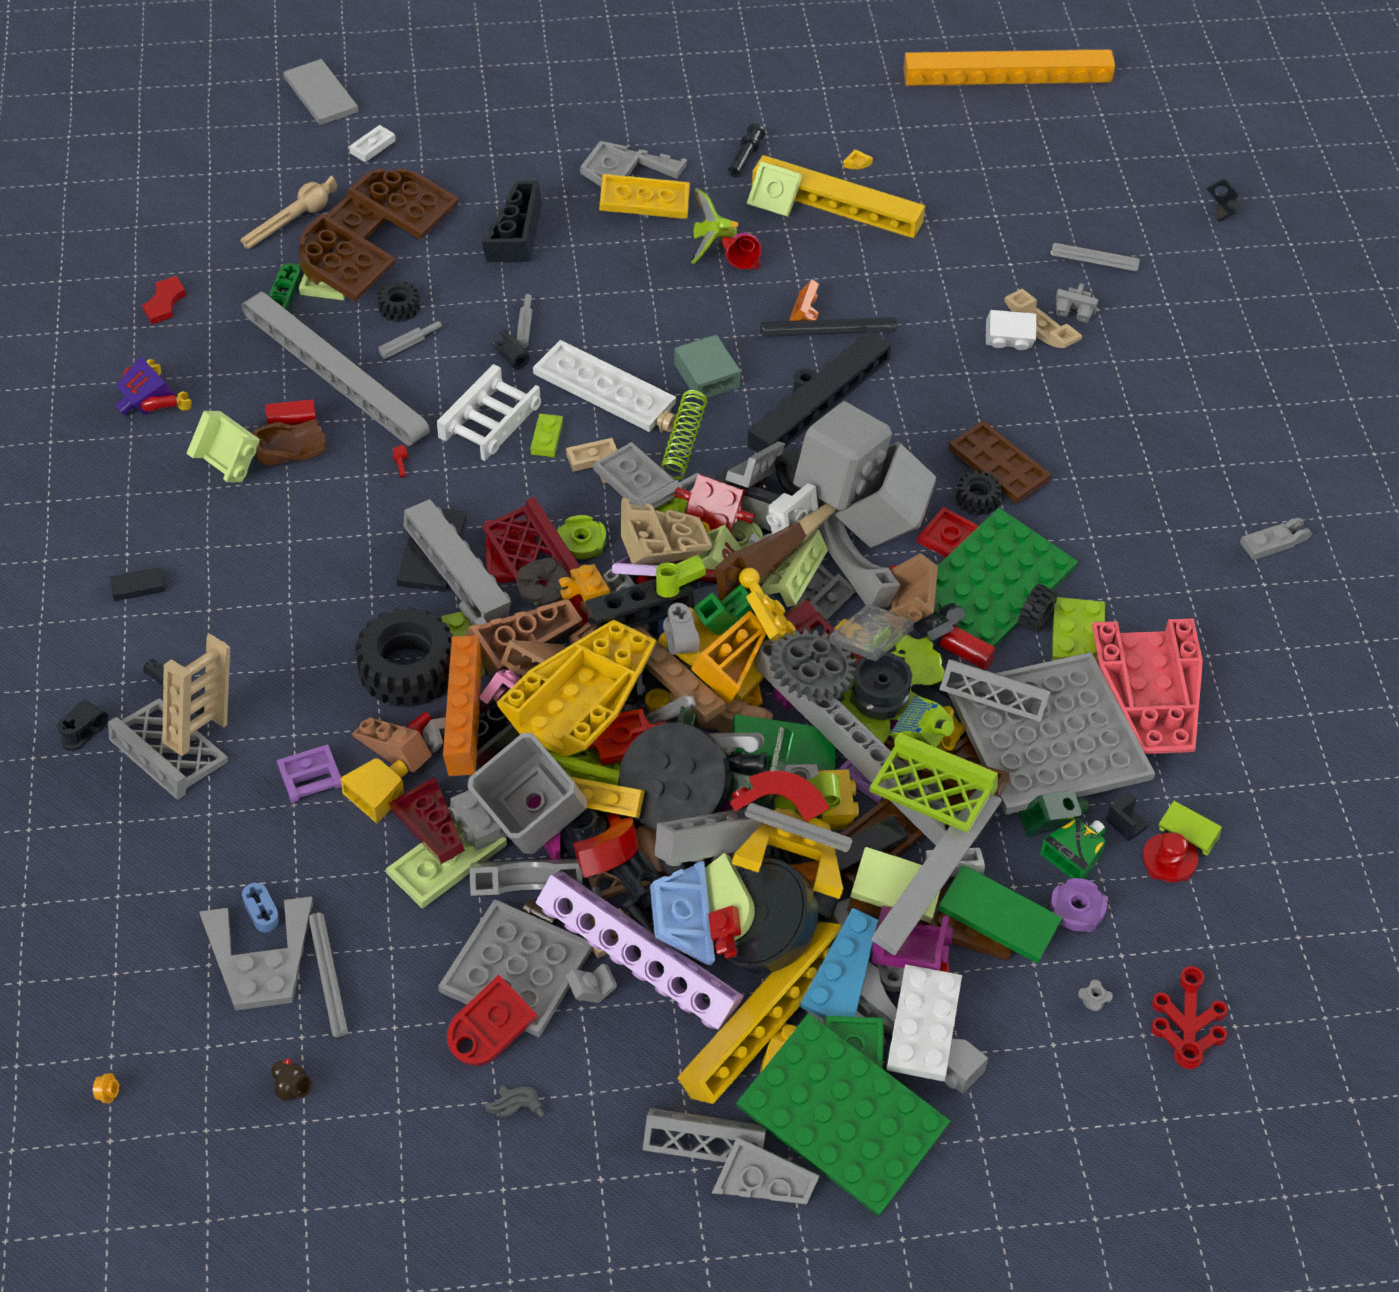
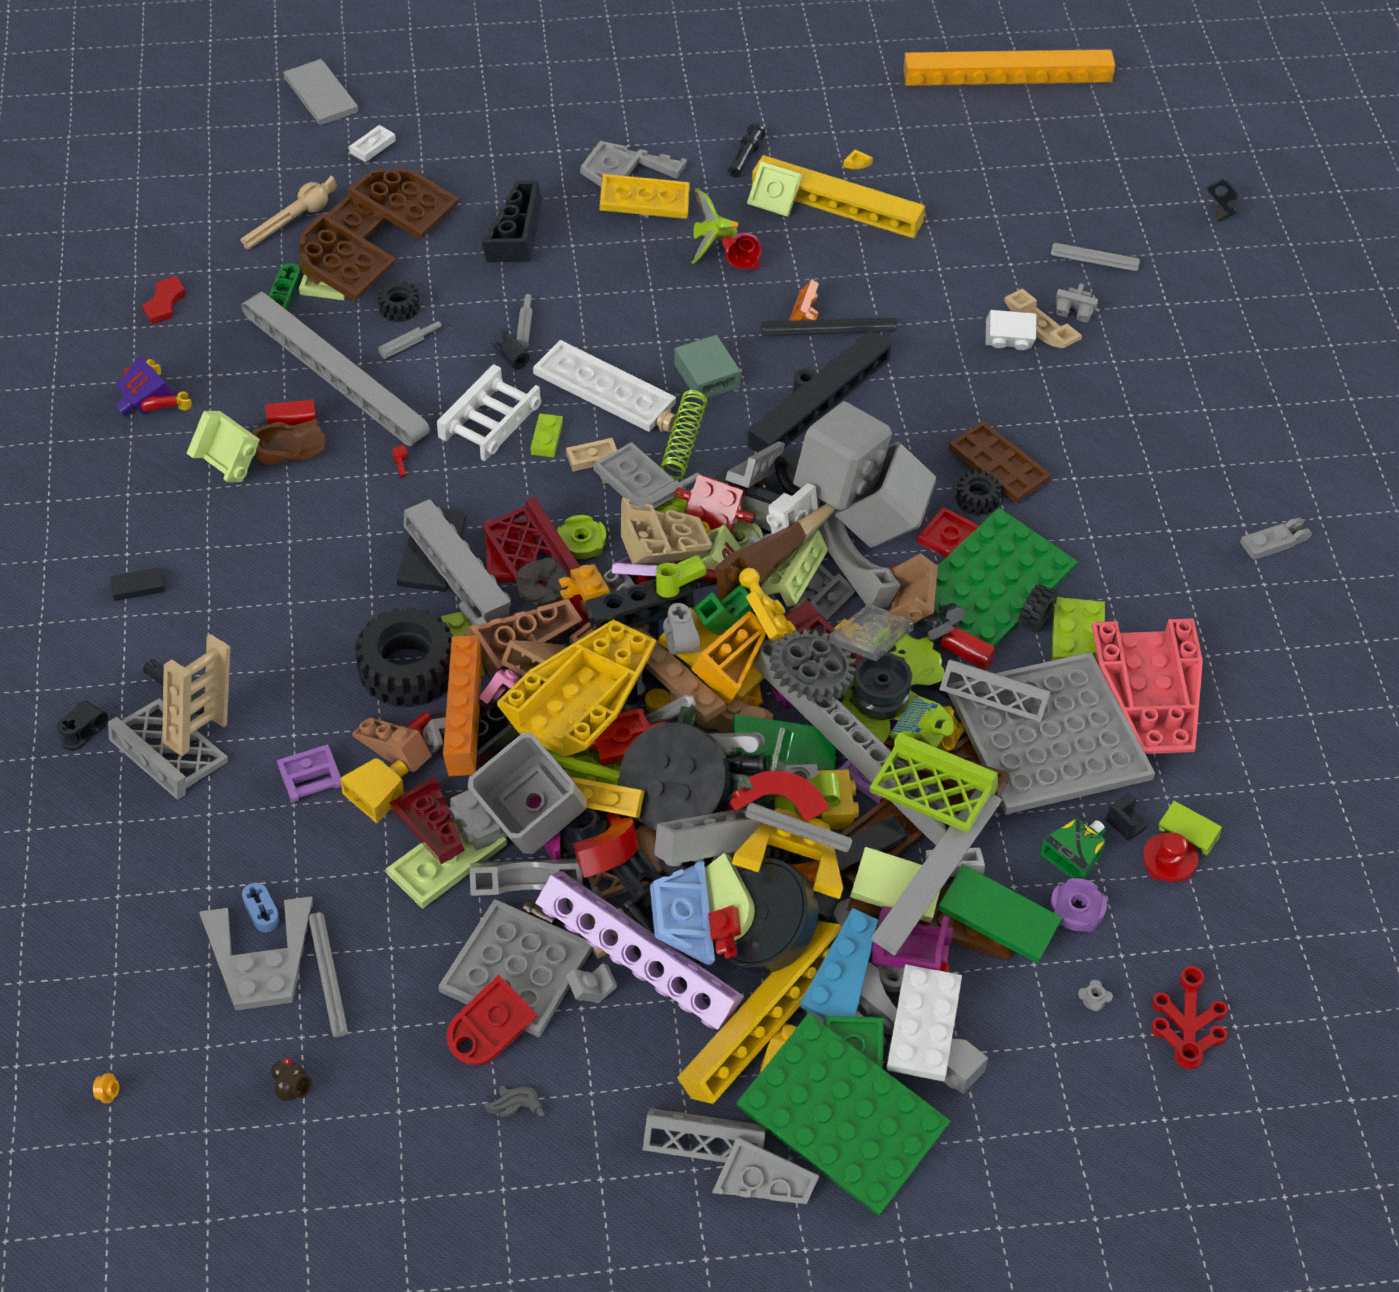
(1052, 812): dark green torso -> none

